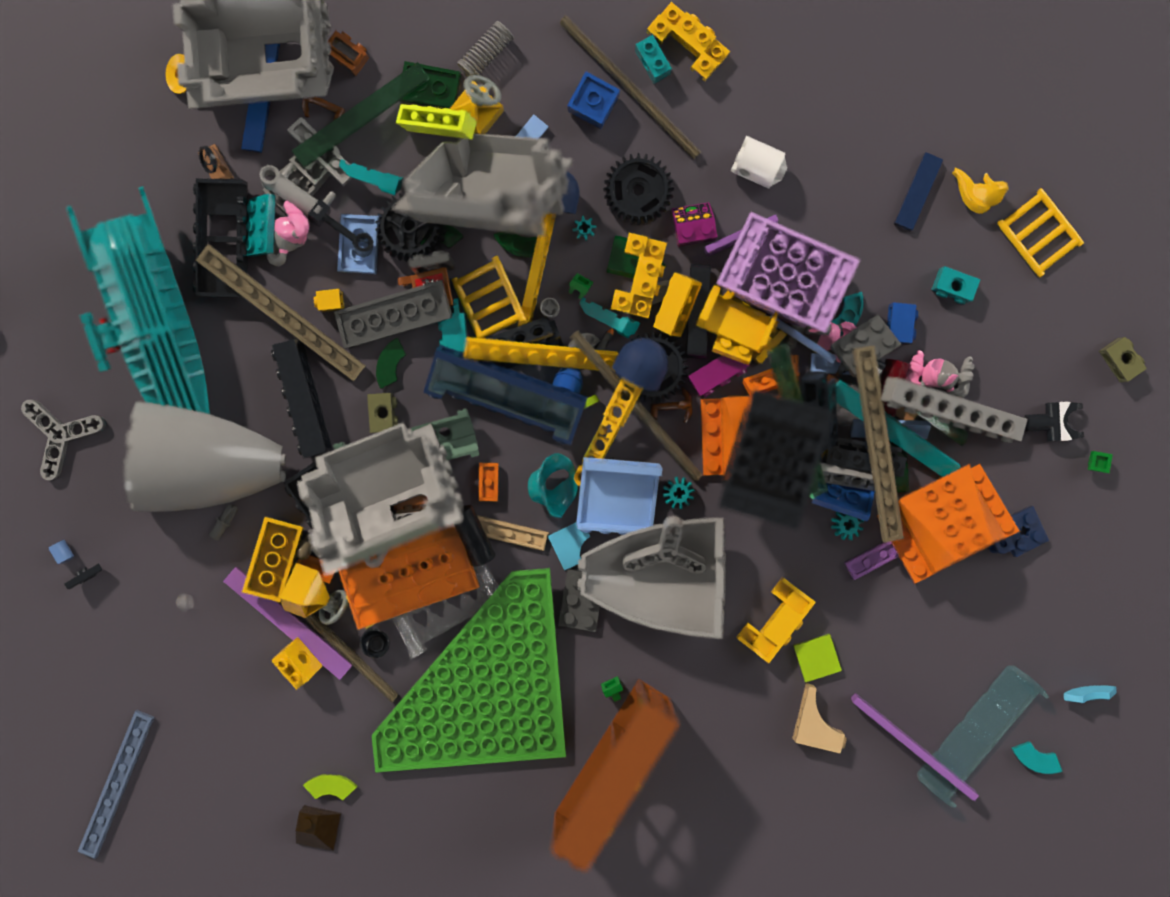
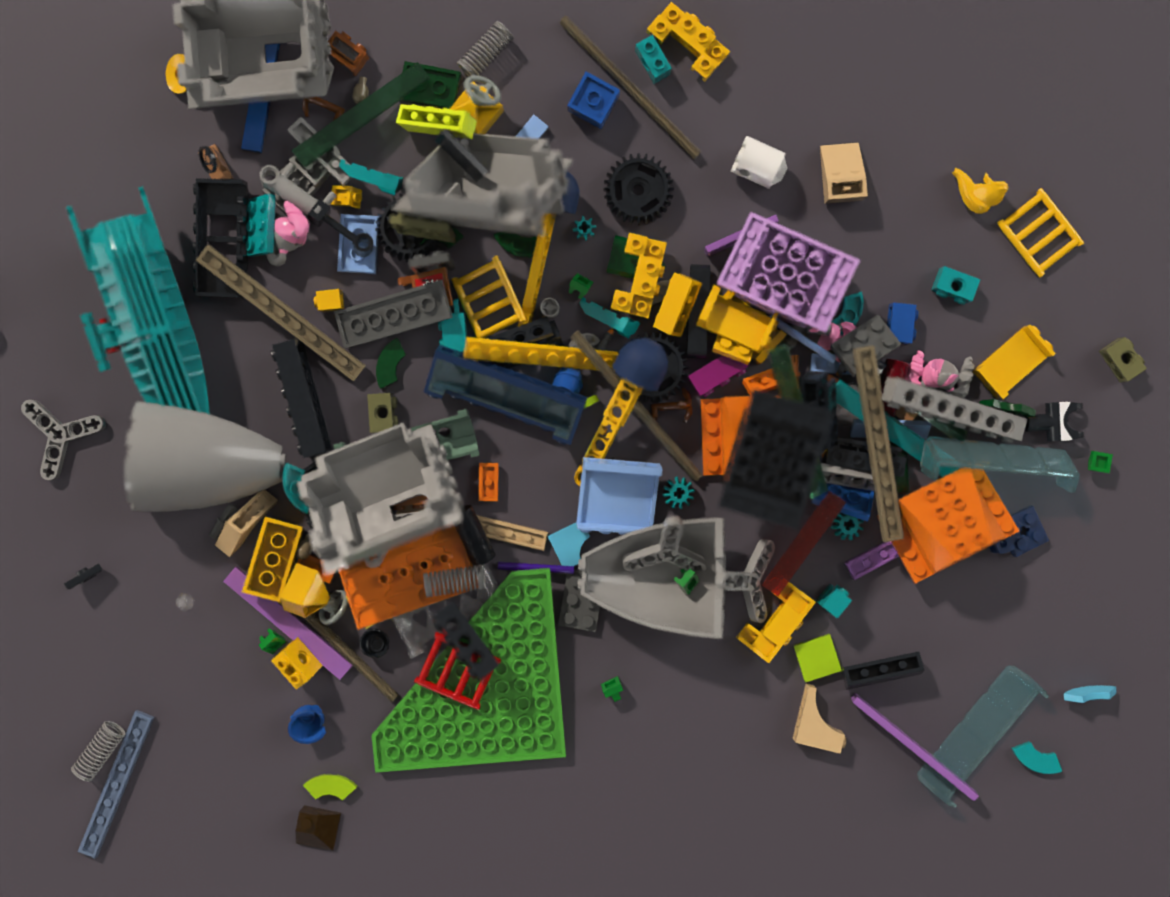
(61, 552): medium blue brick -> none
(87, 768): none -> light grey piece
(244, 521): none -> tan arch
(271, 642): none -> green tile
(291, 477): none -> teal tile
(307, 724): none -> blue helmet
(347, 196): none -> yellow bracket
(360, 90): none -> dark tan cylinder
(422, 228): none -> olive plate
(428, 584): none -> light grey piece
(439, 687): none -> red bar
(460, 155): none -> black tile
(464, 630): none -> black brick
(525, 566): none -> dark purple bar
(563, 495): teal piece -> none
(612, 775): dark orange panel -> none
(688, 581): none -> green tile
(694, 224): magenta slope -> none
(750, 580): none -> light grey piece
(803, 543): none -> clear red plate
(834, 600): none -> teal brick
(843, 173): none -> tan slope
(882, 670): none -> black brick
(918, 191): dark blue tile -> none
(1000, 457): none -> clear light blue piece
(1013, 361): none -> yellow panel
(1016, 409): none -> dark green tile

